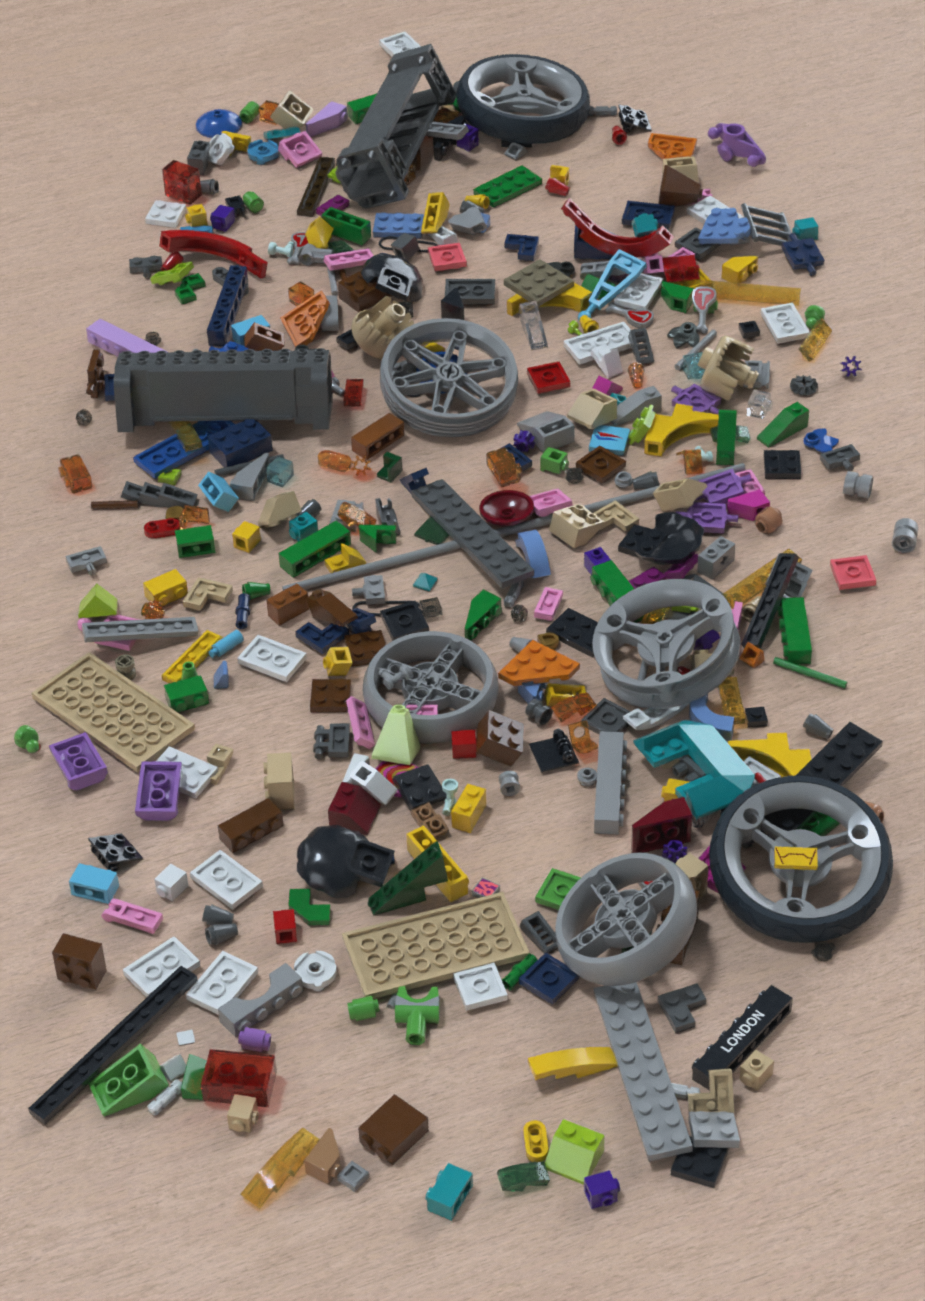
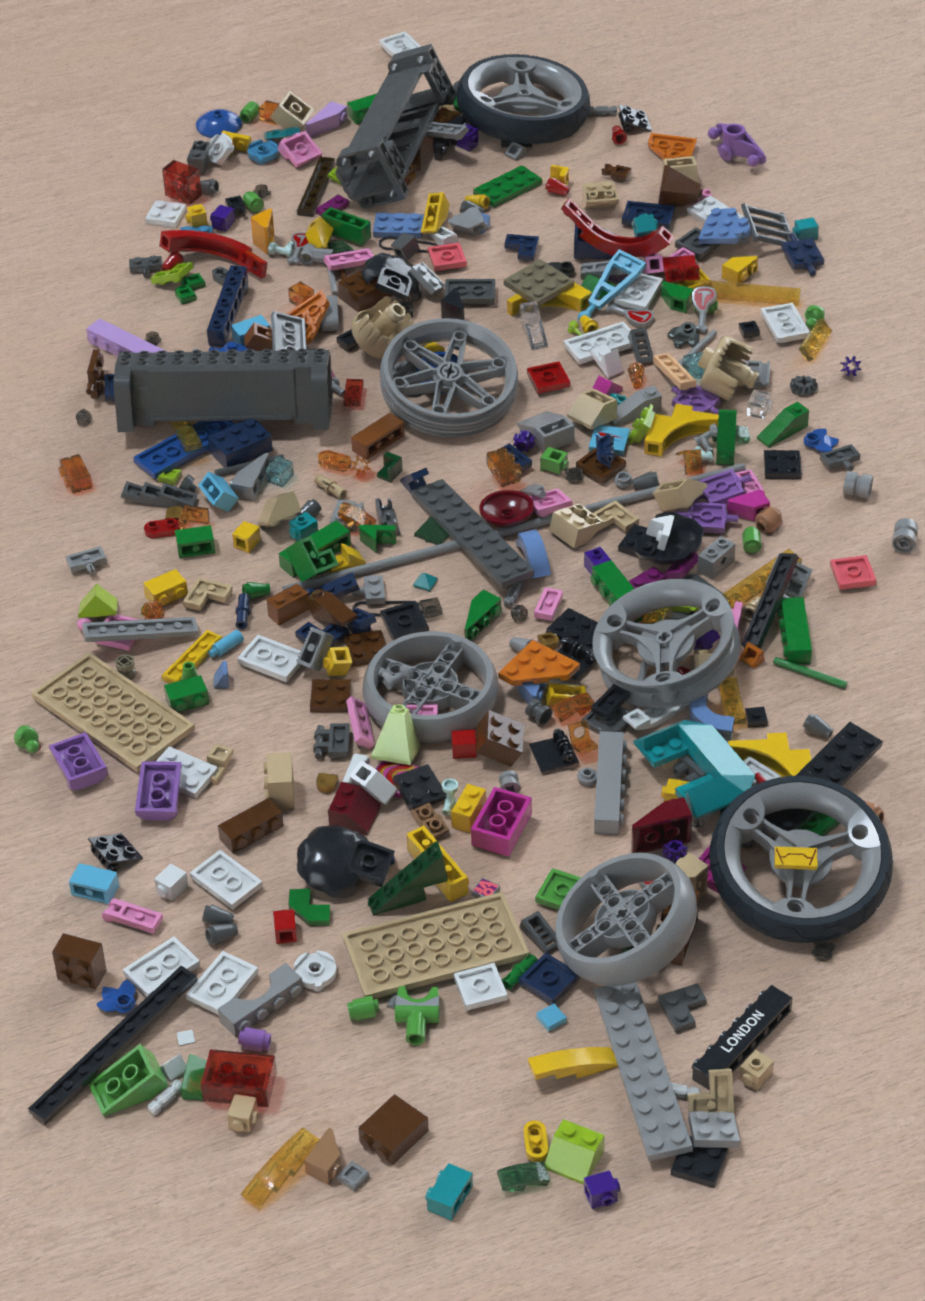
(113, 504): reddish brown piece -> none
(118, 999): none -> blue plate
(187, 484): none -> dark grey tile
(262, 191): none -> clear smoke plate
(263, 229): none -> light orange slope
(287, 332): none -> light grey tile
(308, 560): none -> green brick
(315, 649): none -> light grey brick
(326, 782): none -> pearl gold tile
(338, 491): none -> tan pin
(339, 587): none -> dark blue plate
(427, 278): none -> light grey plate
(501, 821): none -> dark pink brick
(534, 490): none -> light grey piece
(551, 1017): none -> medium azure tile
(577, 653): none -> black hinge
(599, 194): none -> tan slope
(605, 449): none -> dark blue hinge
(610, 701): none -> black plate
(618, 172): none -> reddish brown plate
(660, 529): none -> white slope
(674, 371): none -> light nougat plate
(703, 439): none -> light grey piece
(751, 540): none -> bright green brick

